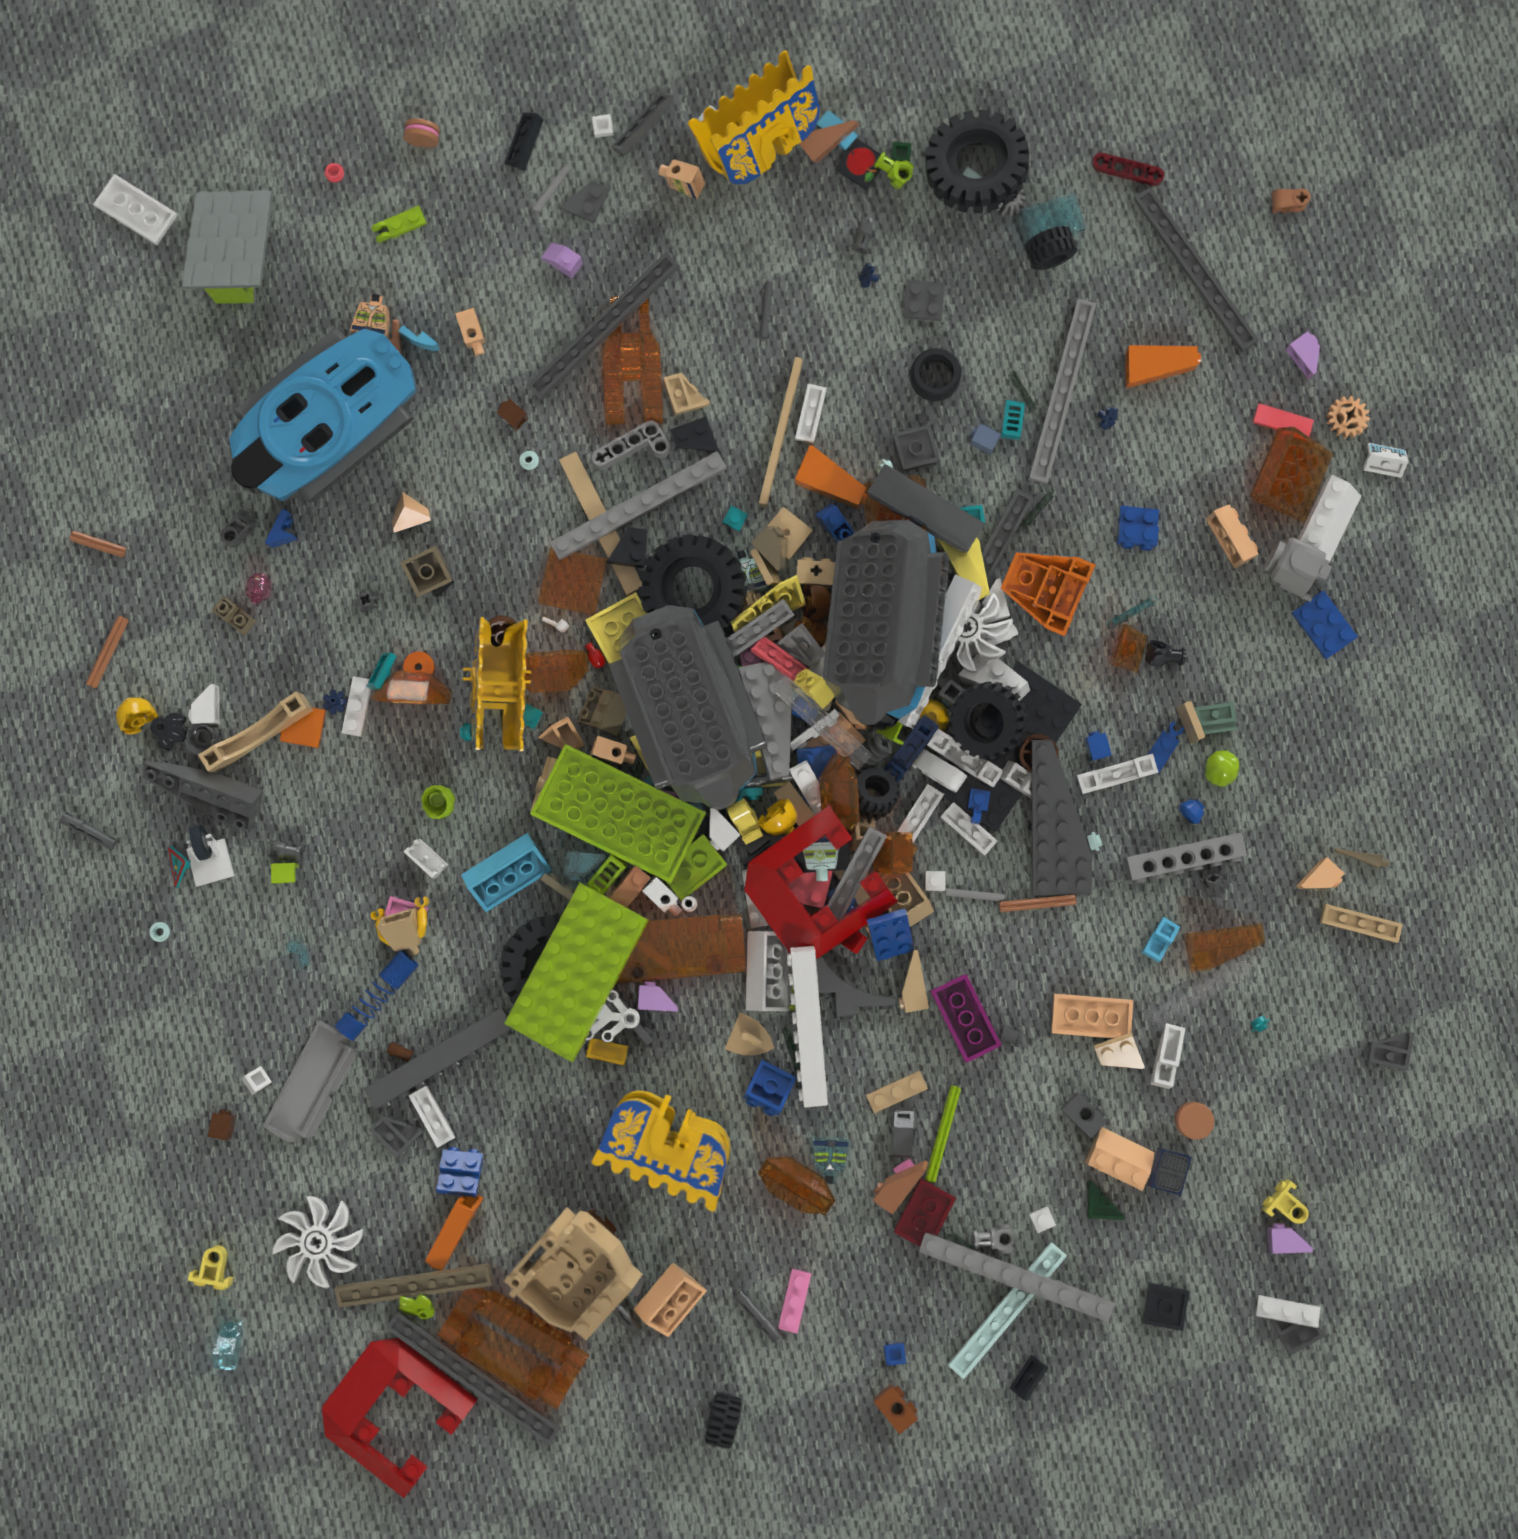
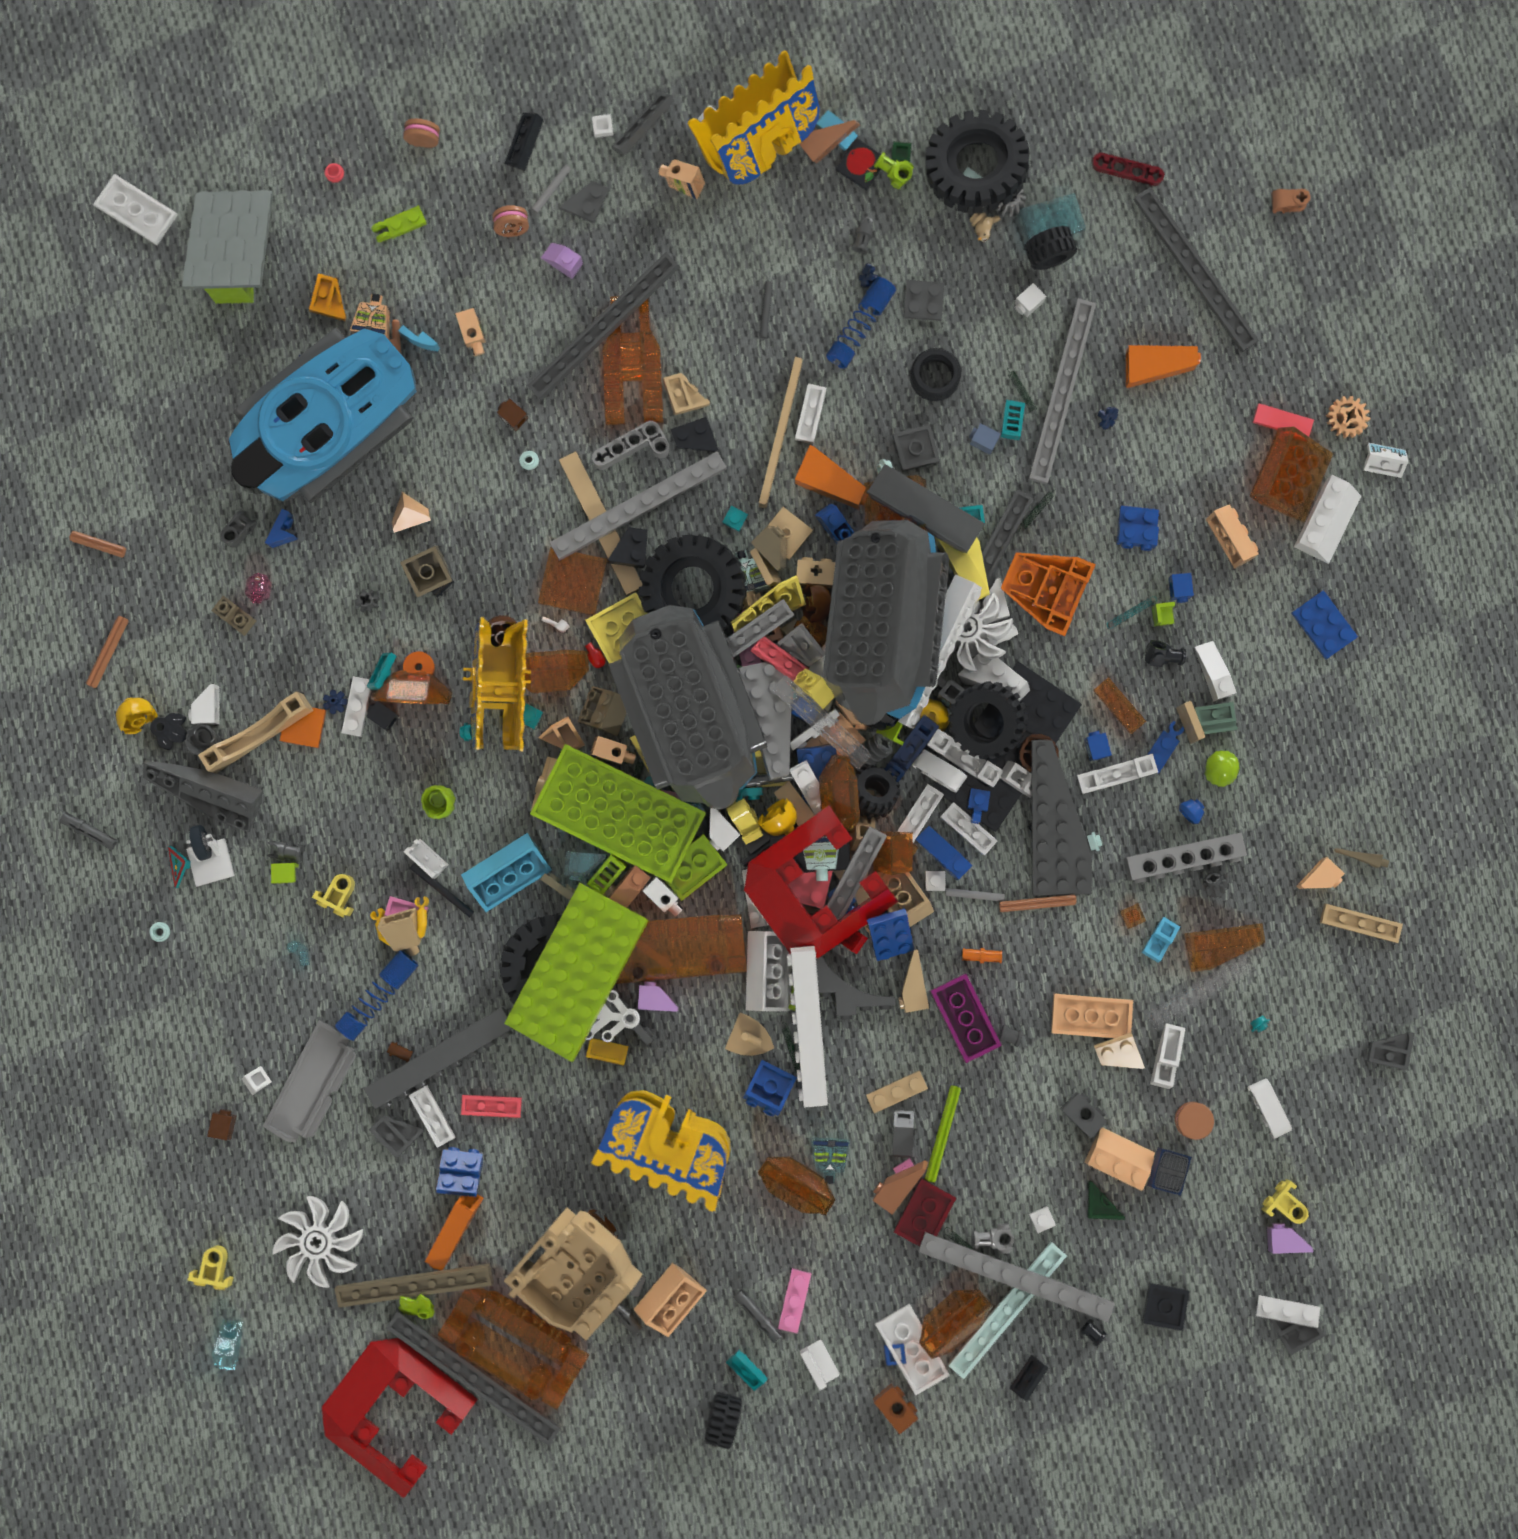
(327, 298): none -> light orange wing
(336, 897): none -> light yellow pin
(381, 715): none -> black brick
(442, 890): none -> black bar
(491, 1106): none -> coral tile
(510, 221): none -> nougat head
(694, 905): white pin -> none
(746, 1370): none -> teal plate
(819, 1363): none -> white panel
(877, 297): none -> blue piece
(919, 1369): none -> white tile
(943, 853): none -> blue slope
(953, 1321): none -> clear orange wedge
(982, 955): none -> orange pin
(983, 225): none -> tan animal
(1029, 300): none -> white brick
(1093, 1332): none -> black bush
(1119, 705): none -> clear orange plate
(1128, 648): clear orange slope -> none
(1132, 916): none -> clear orange plate
(1163, 614): none -> lime panel
(1181, 587): none -> blue brick
(1215, 671): none -> white slope
(1270, 1107): none -> white beam
(1296, 566): light grey piece -> none
(1305, 353): lavender slope -> none

